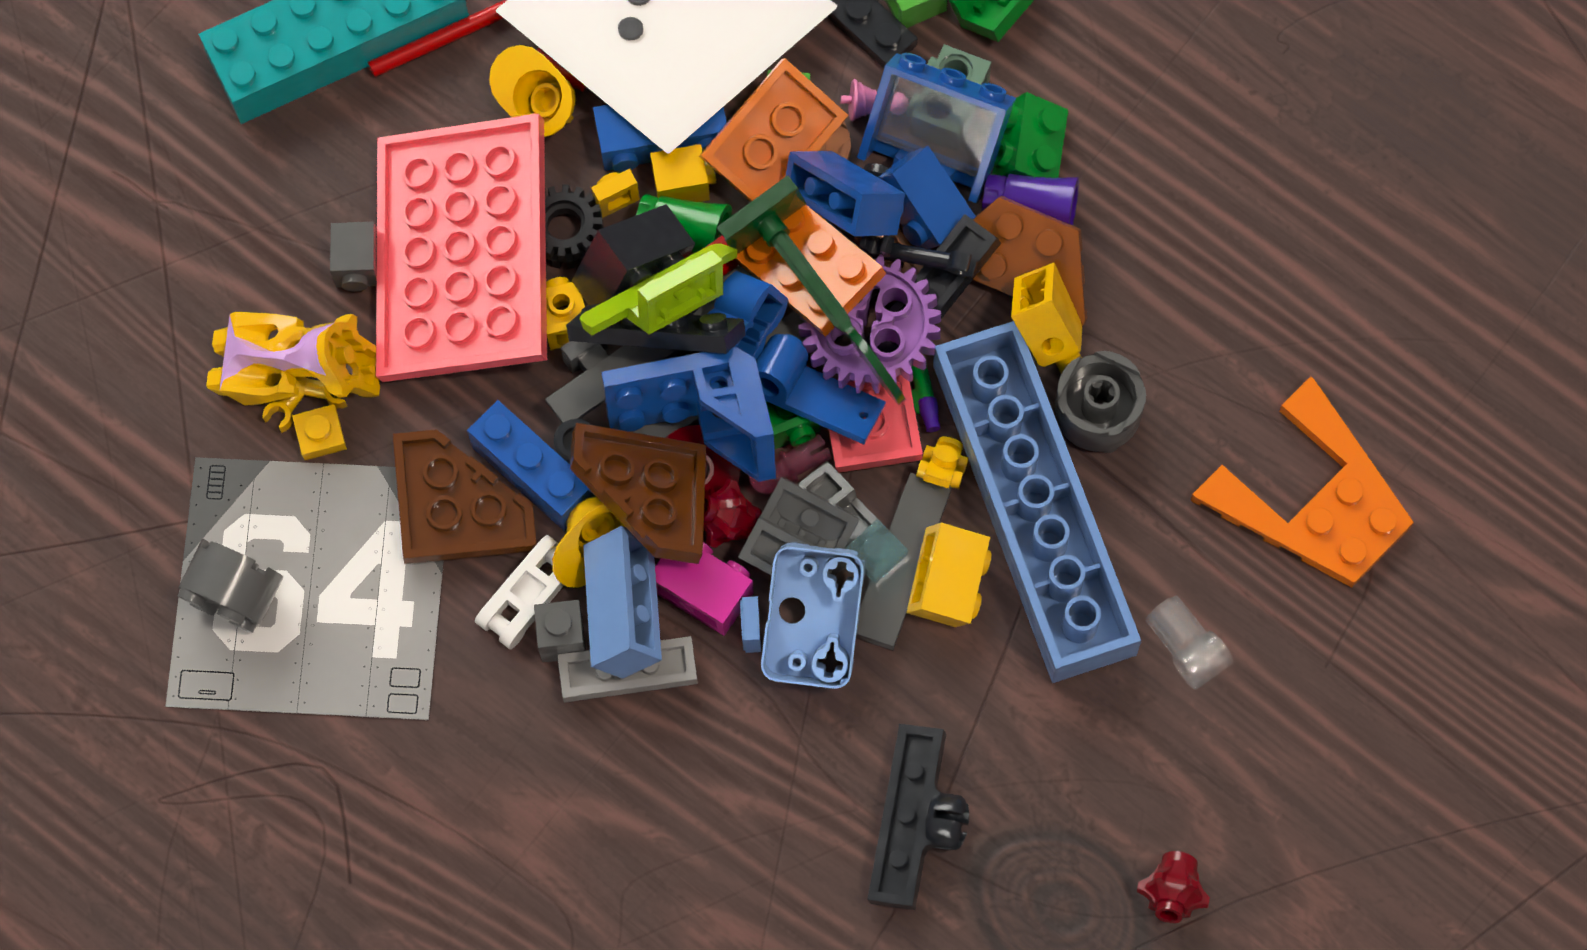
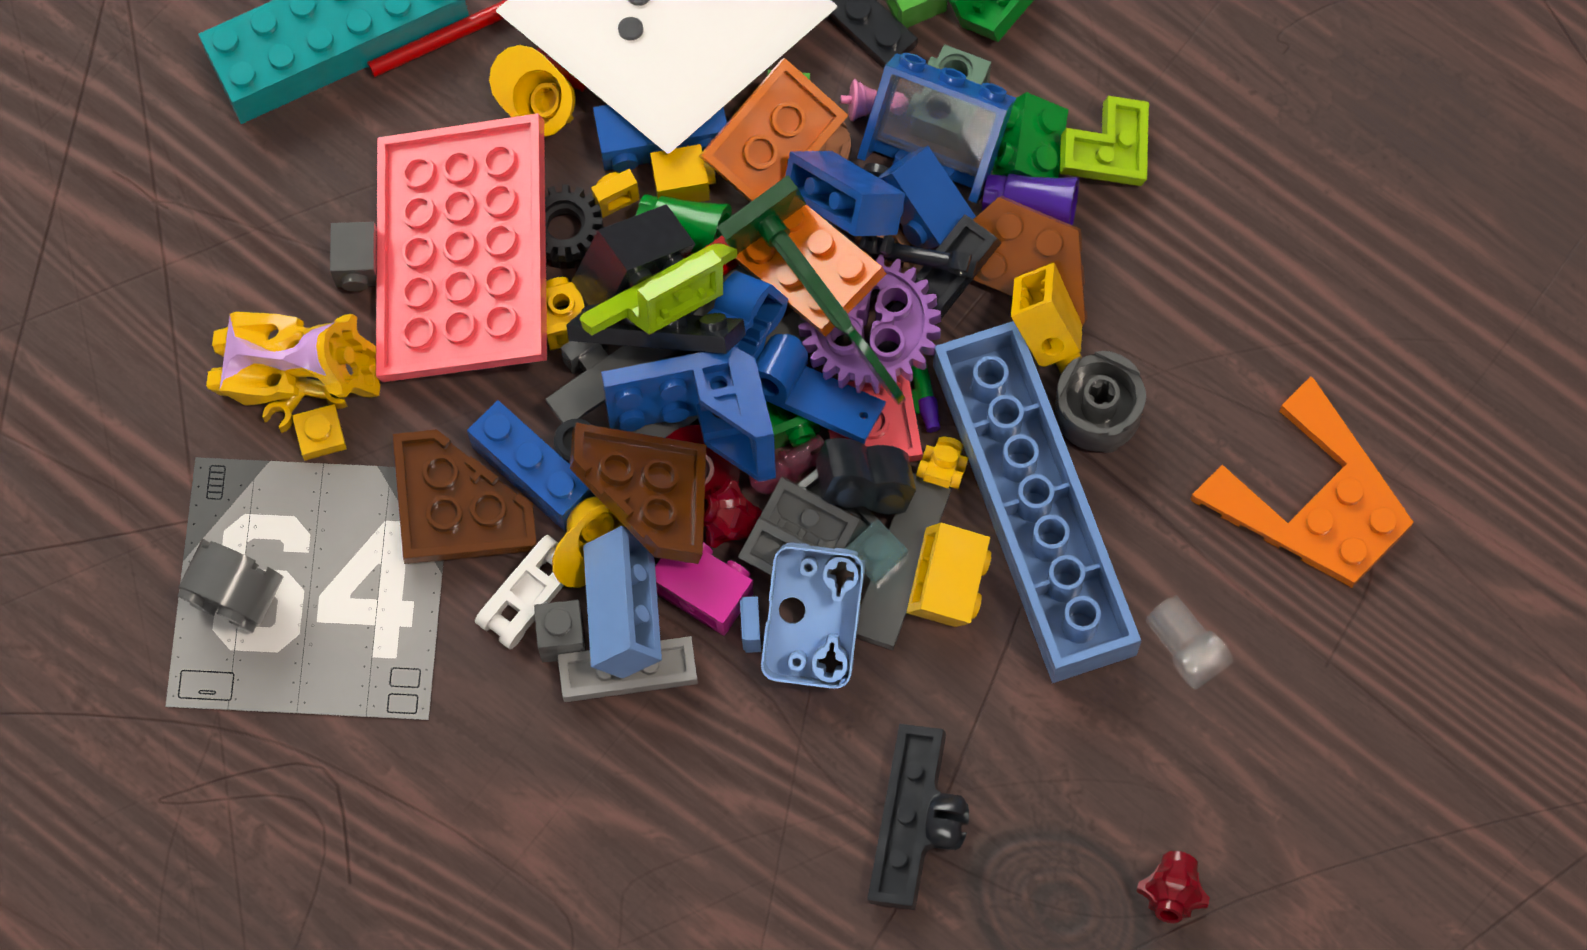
(865, 476): none -> black brick
(1117, 152): none -> lime plate

